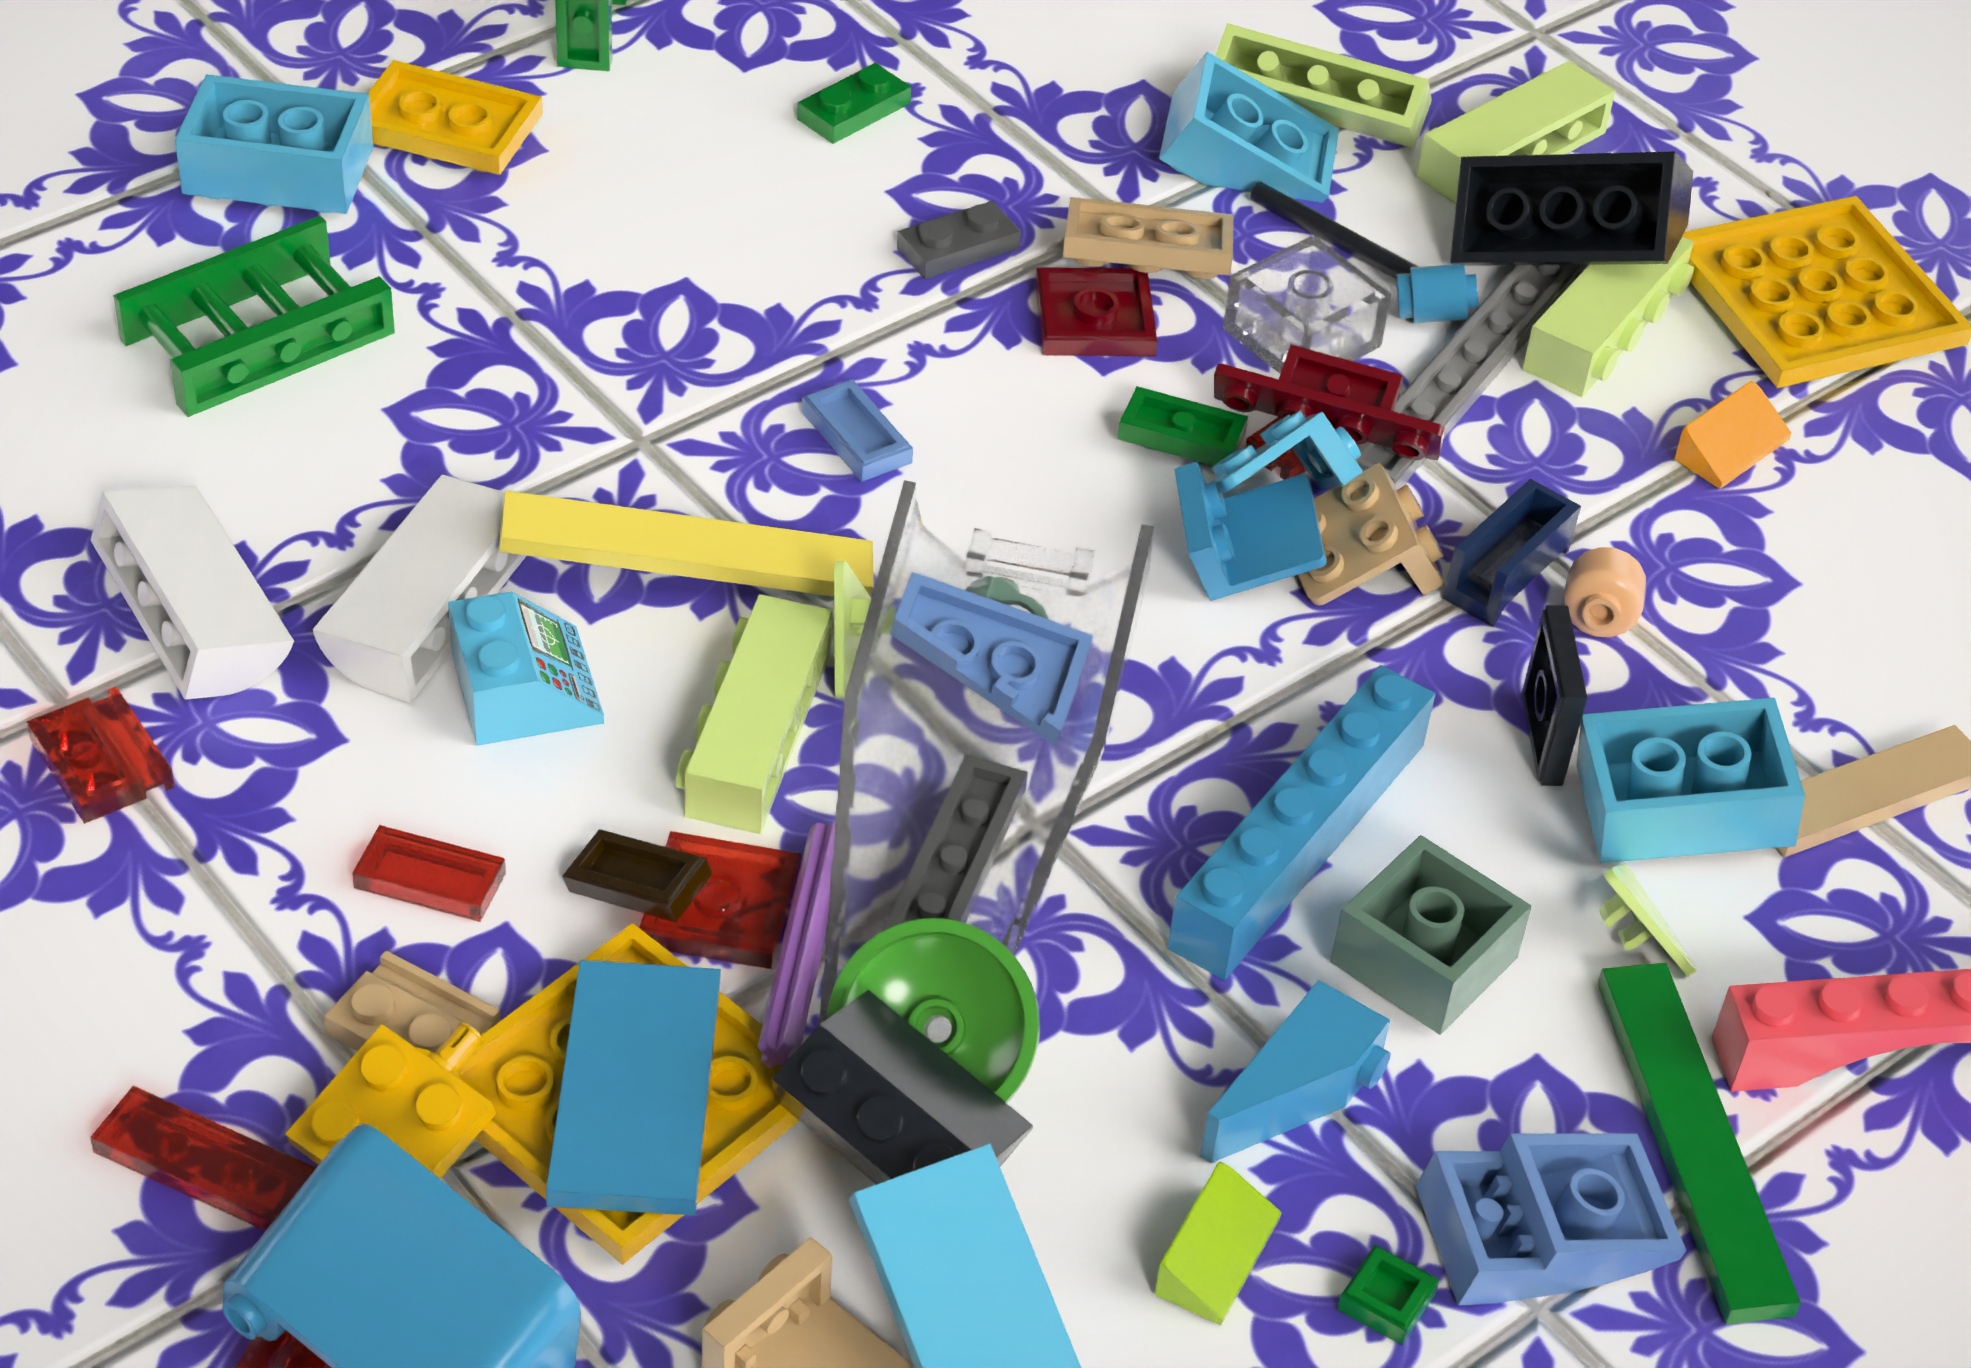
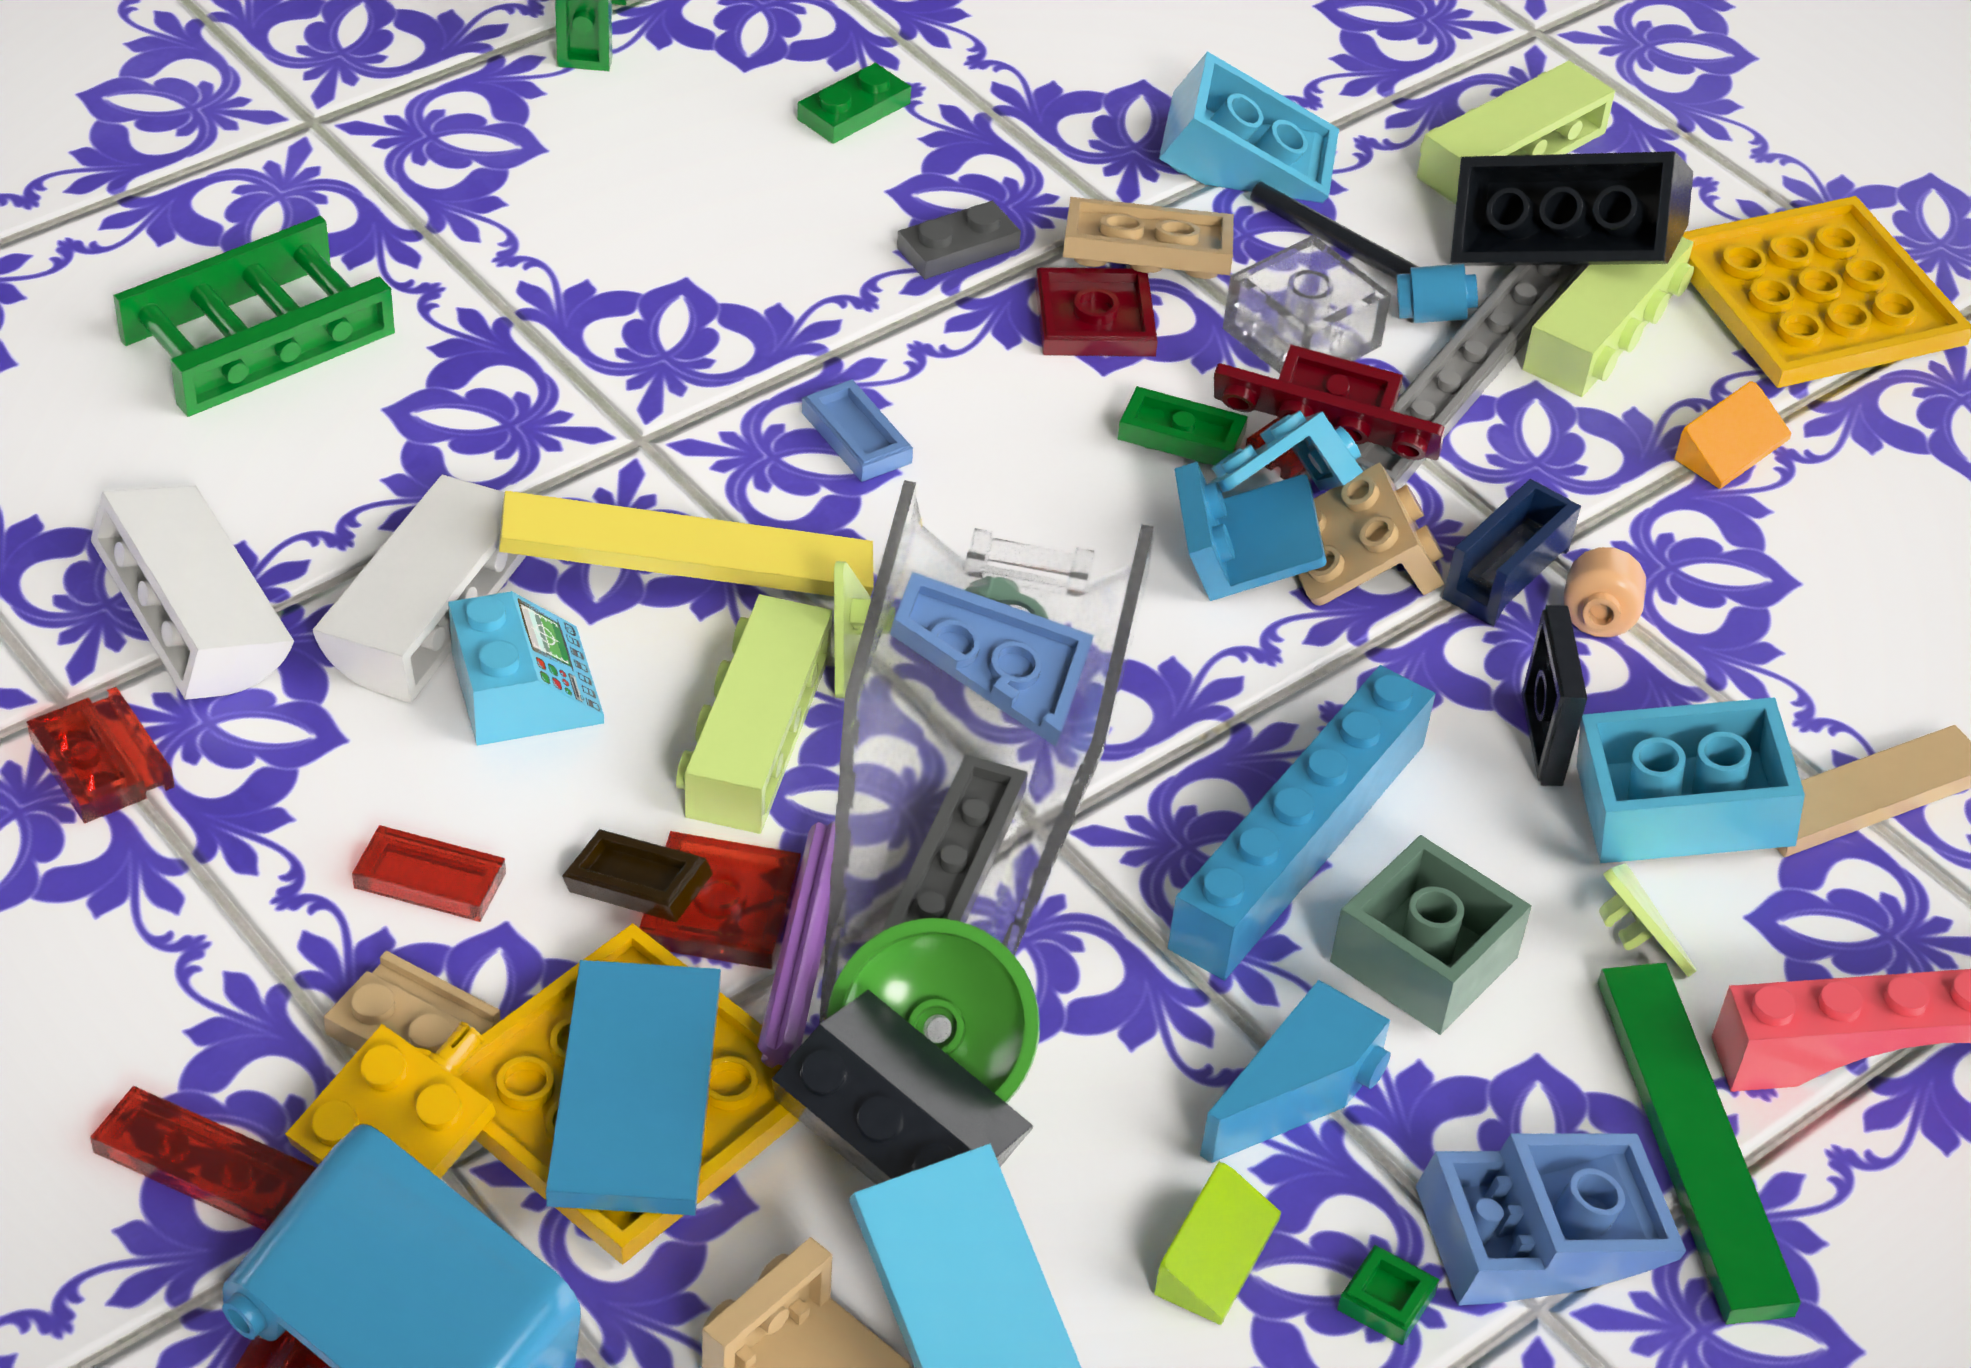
(275, 144): medium azure brick -> none
(450, 117): yellow plate -> none
(1333, 85): yellowish green brick -> none

